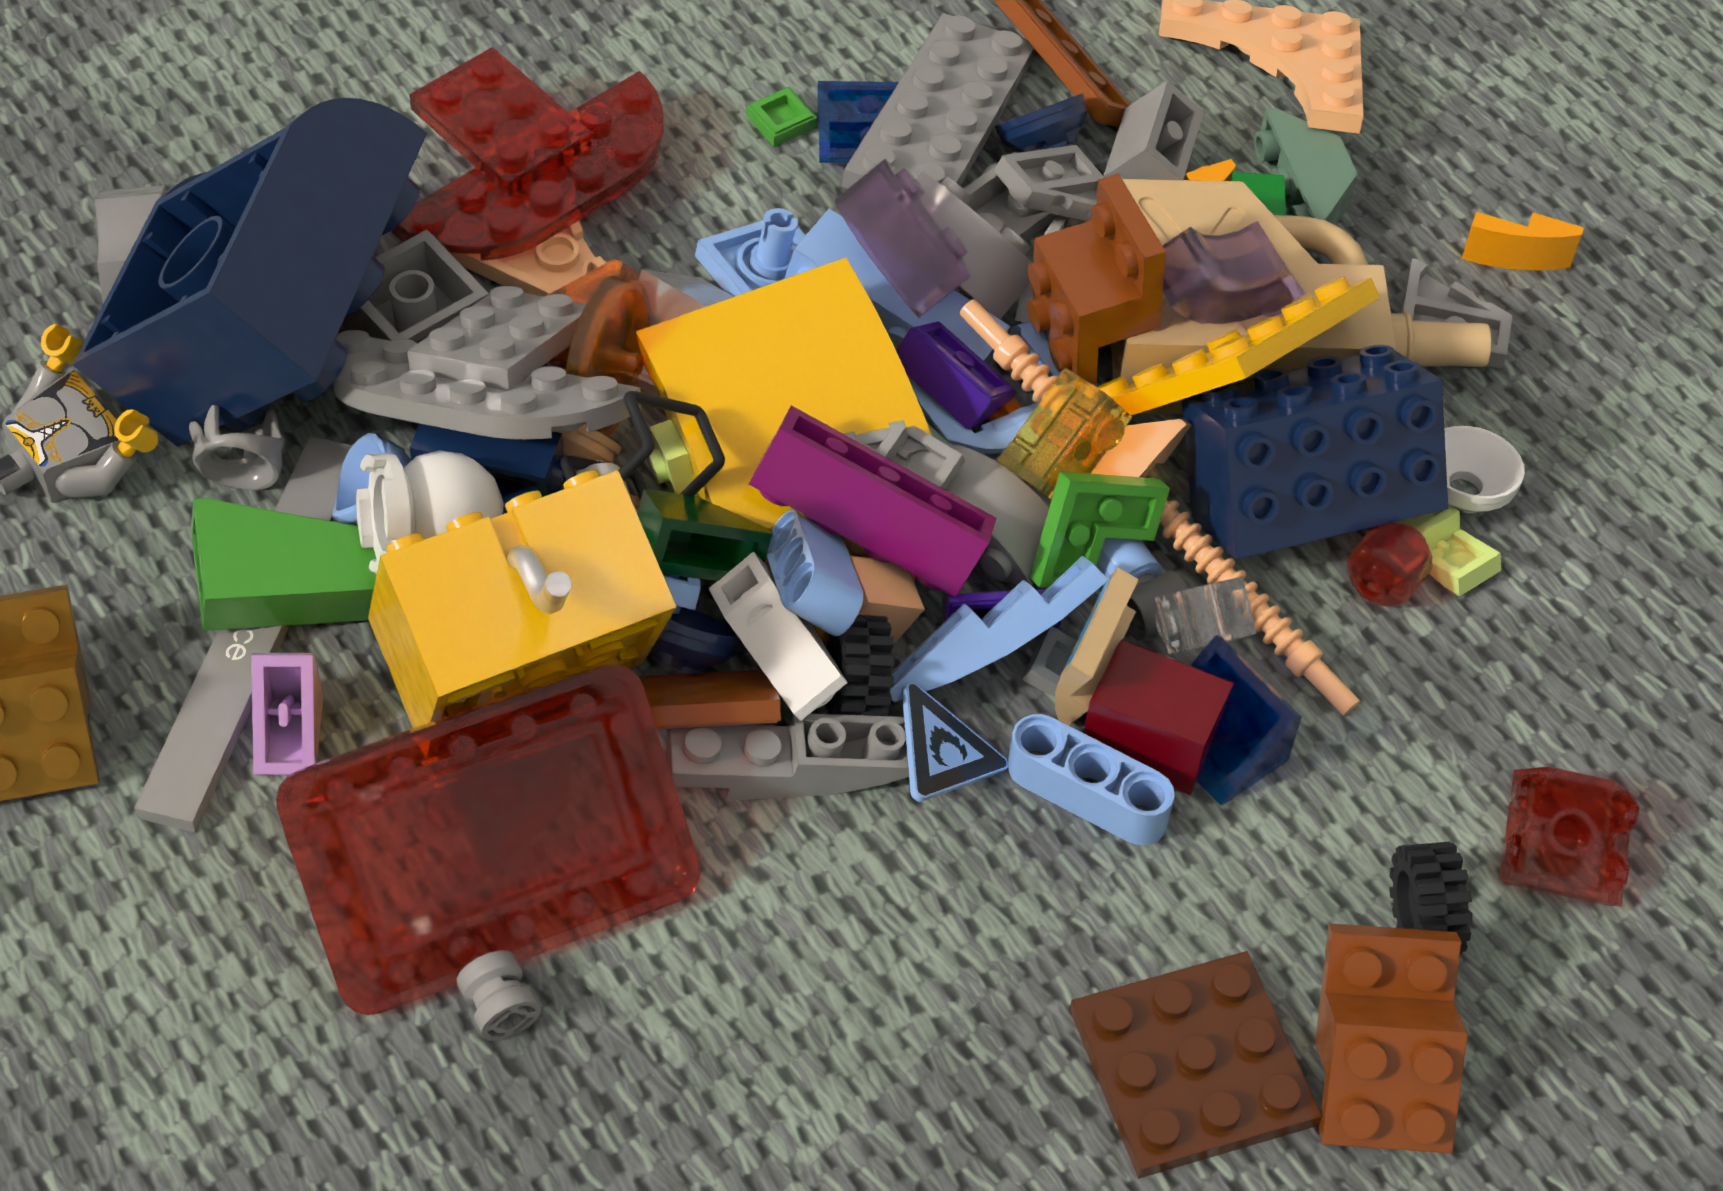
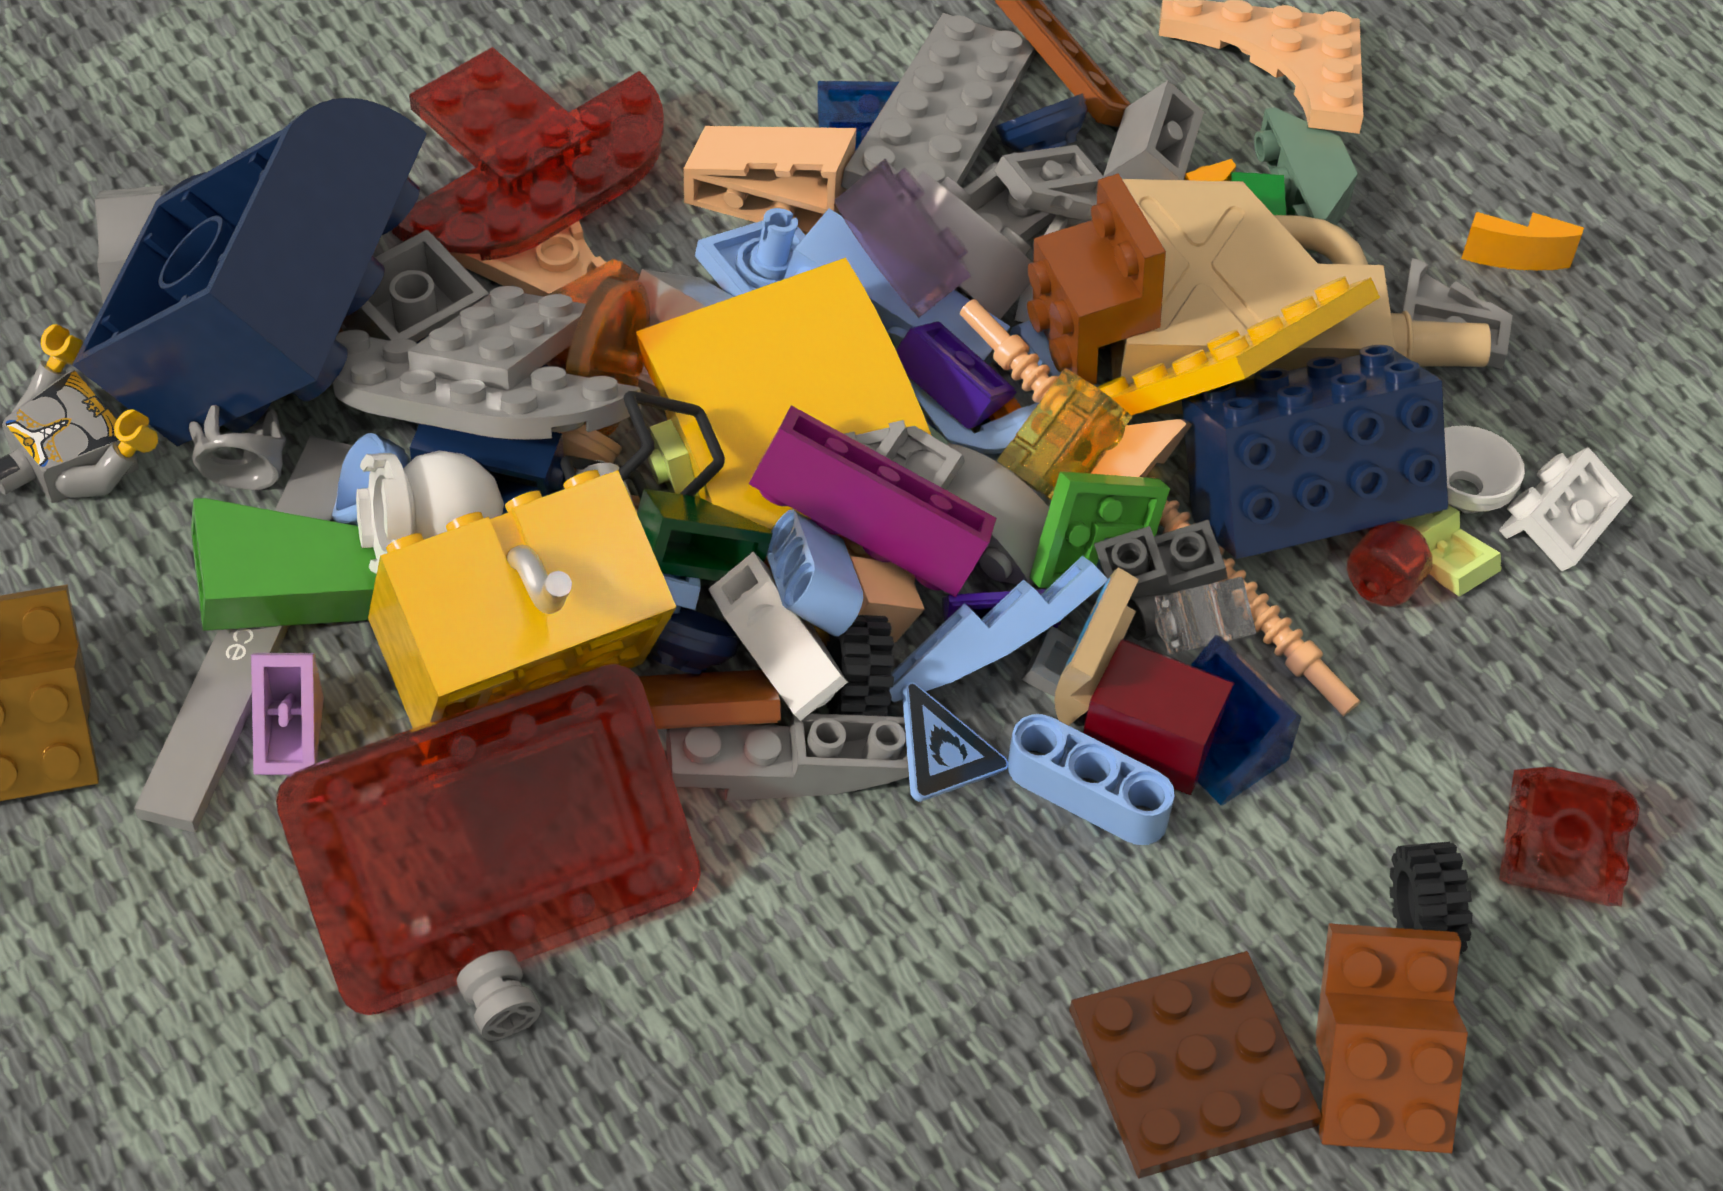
(767, 168): none -> light nougat wedge
(781, 116): bright green tile -> none
(1165, 561): none -> dark grey slope
(1227, 276): brick -> none
(1568, 506): none -> white bracket

